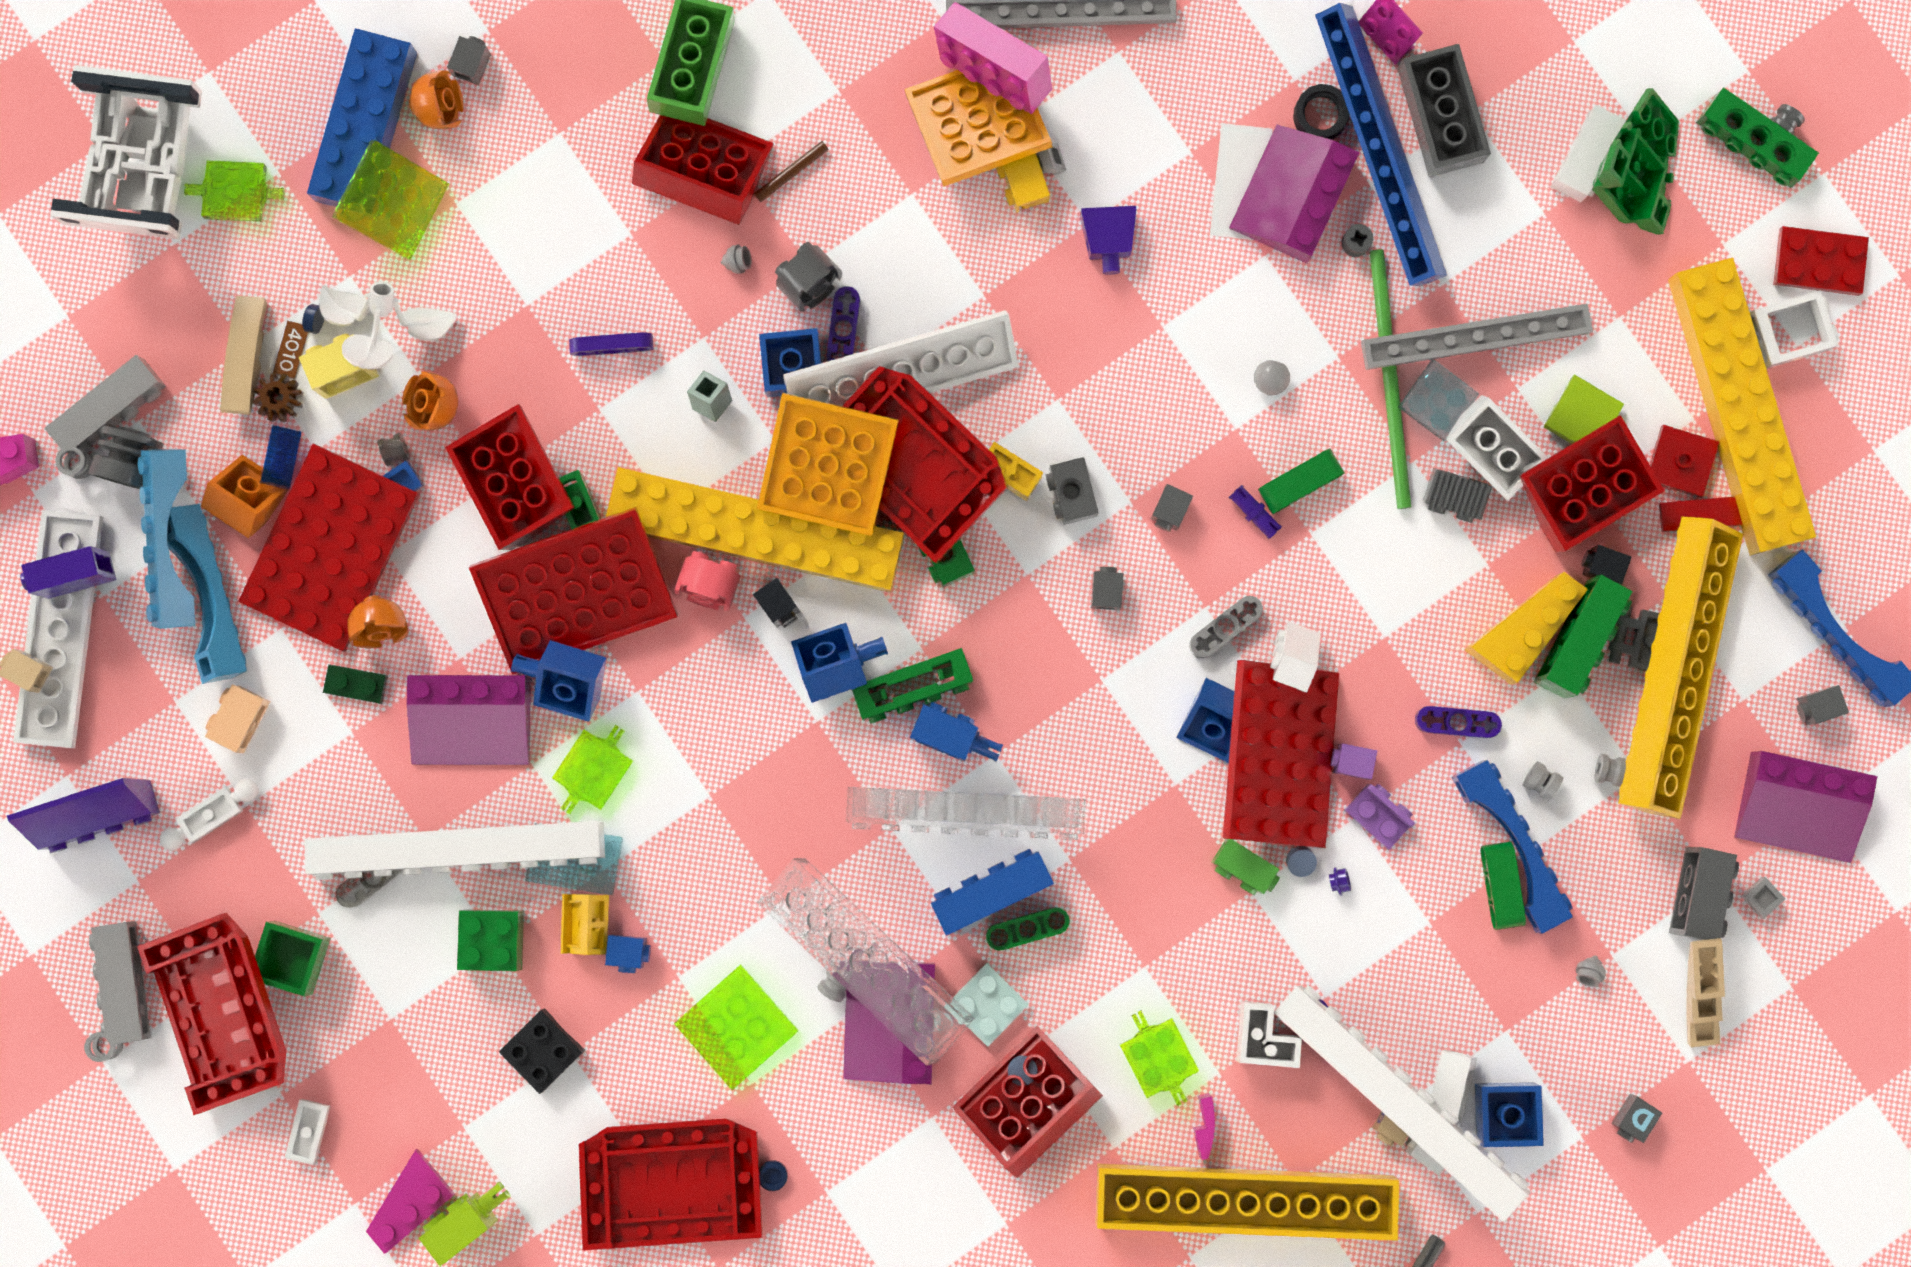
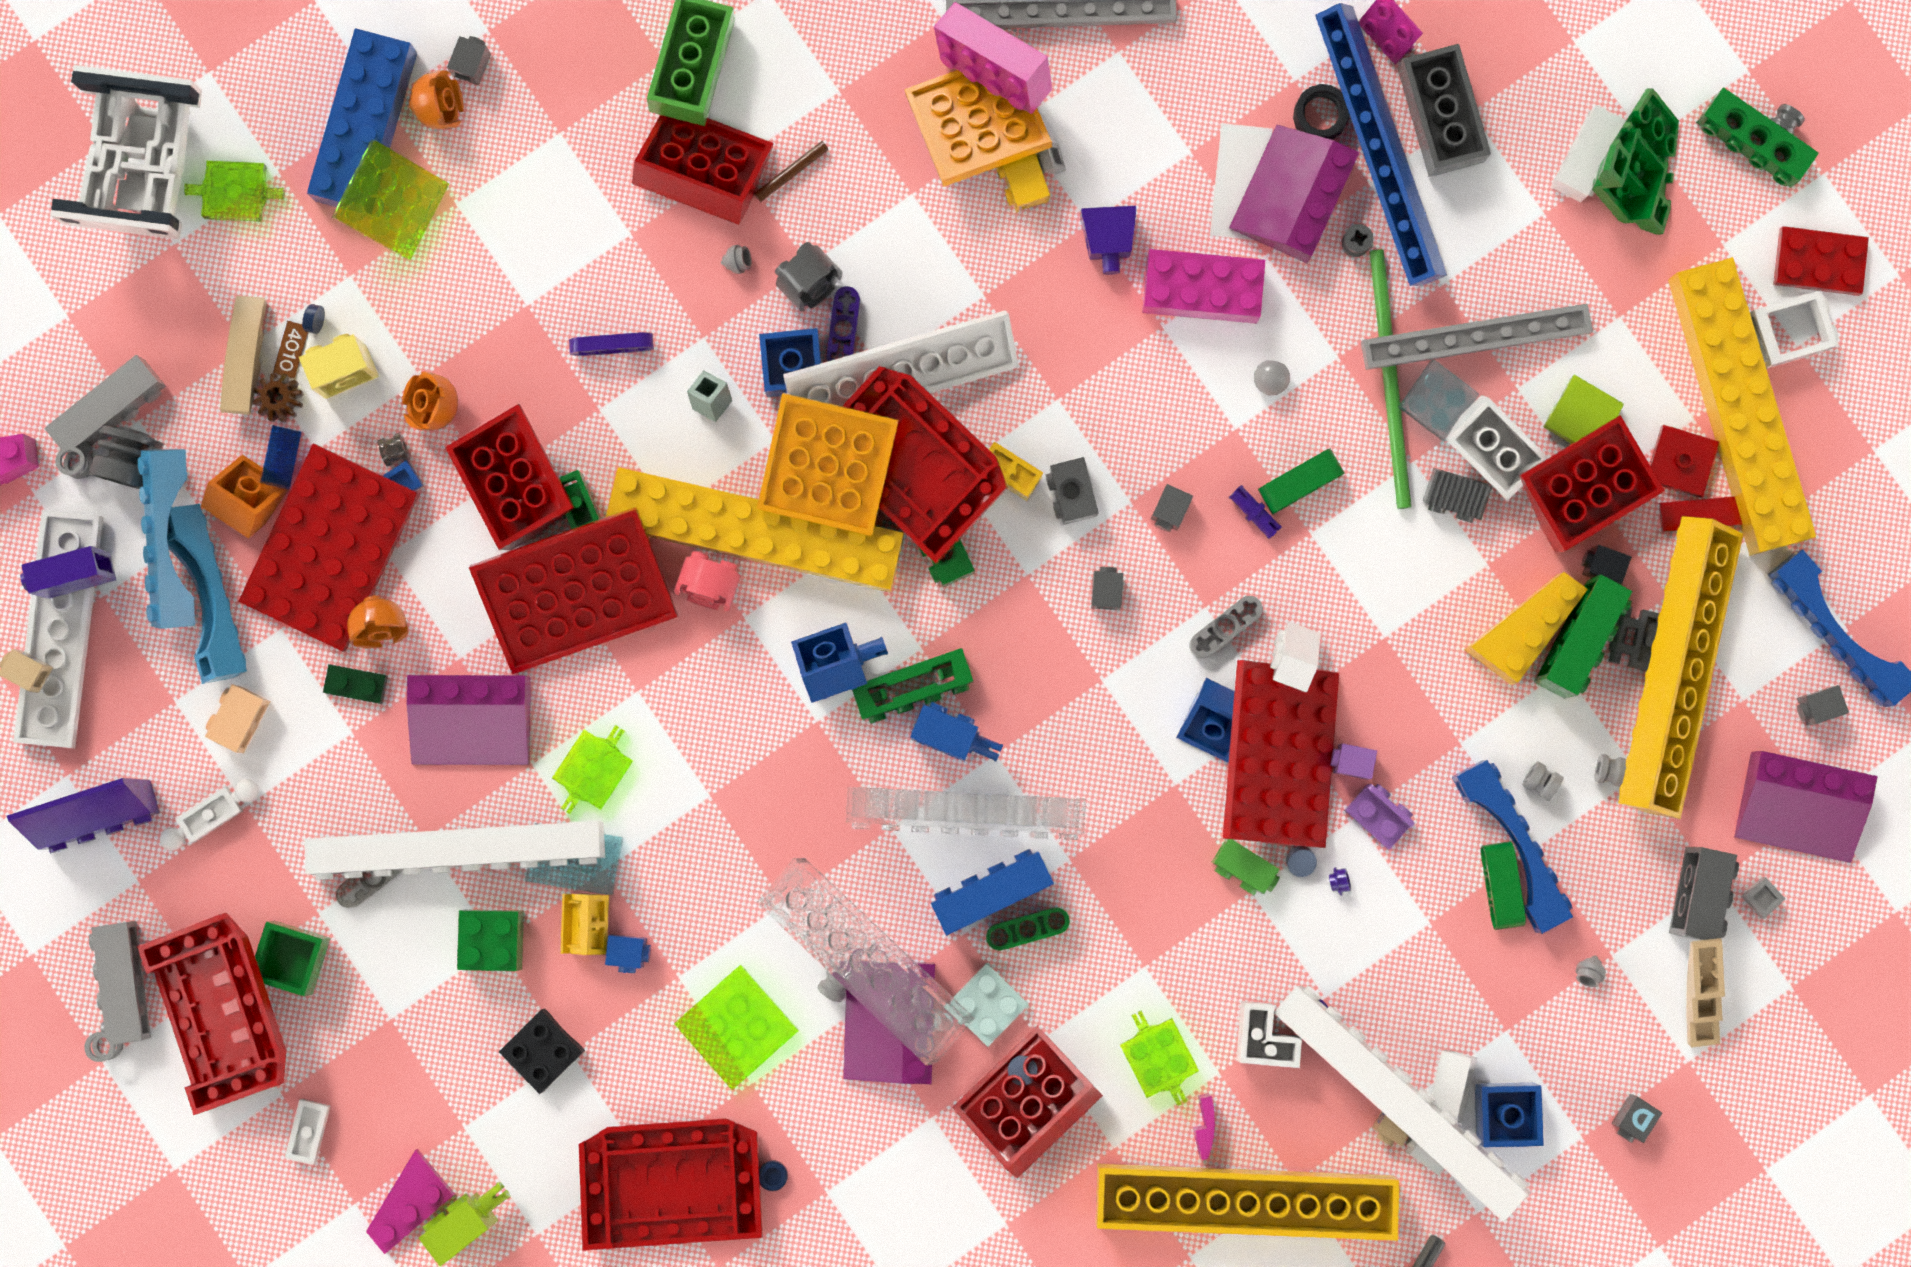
(372, 353): white plant -> none
(566, 679): blue brick -> none
(777, 604): black brick -> none
(1203, 286): none -> dark pink brick
(1479, 732): dark purple beam -> none

